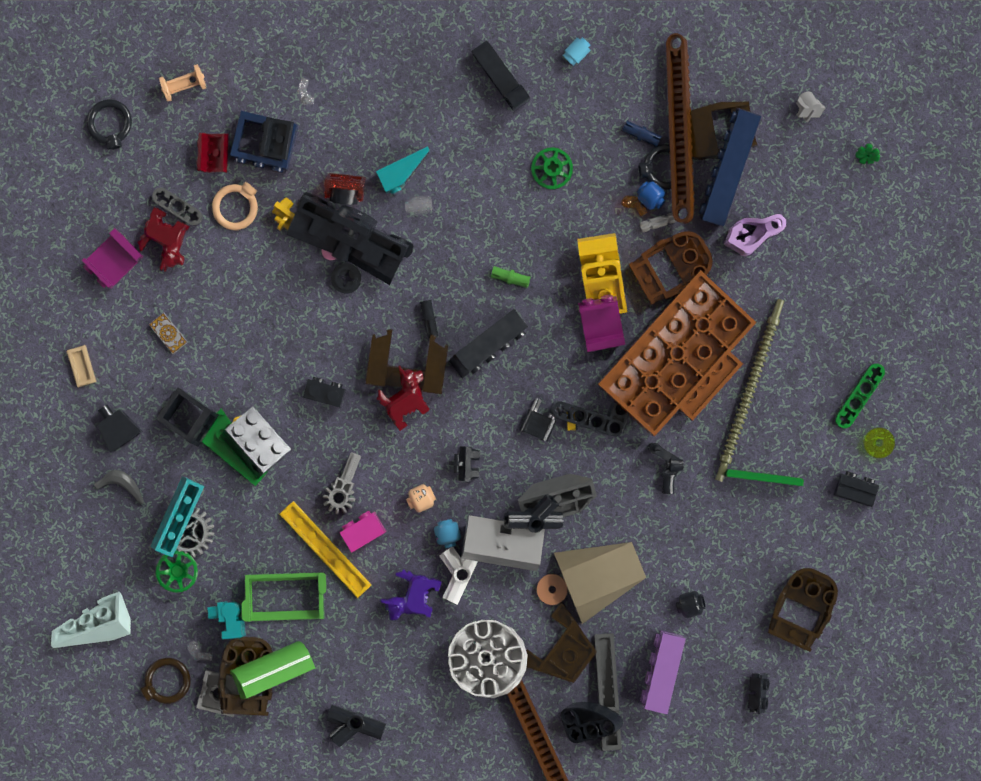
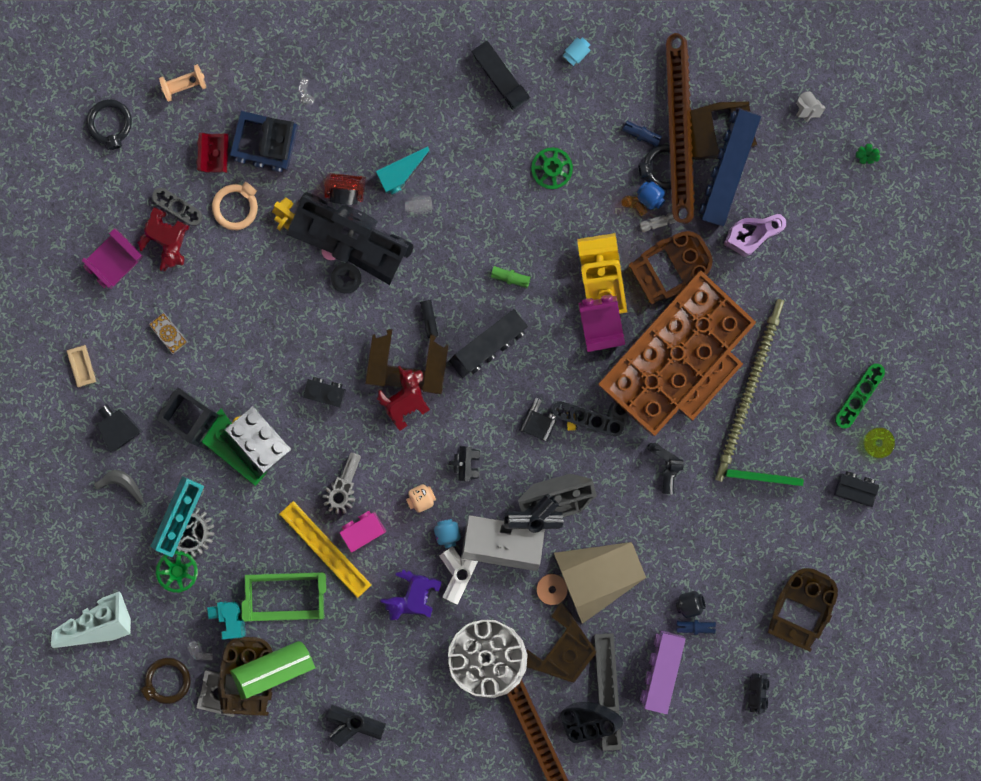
(696, 627): none -> dark blue pin

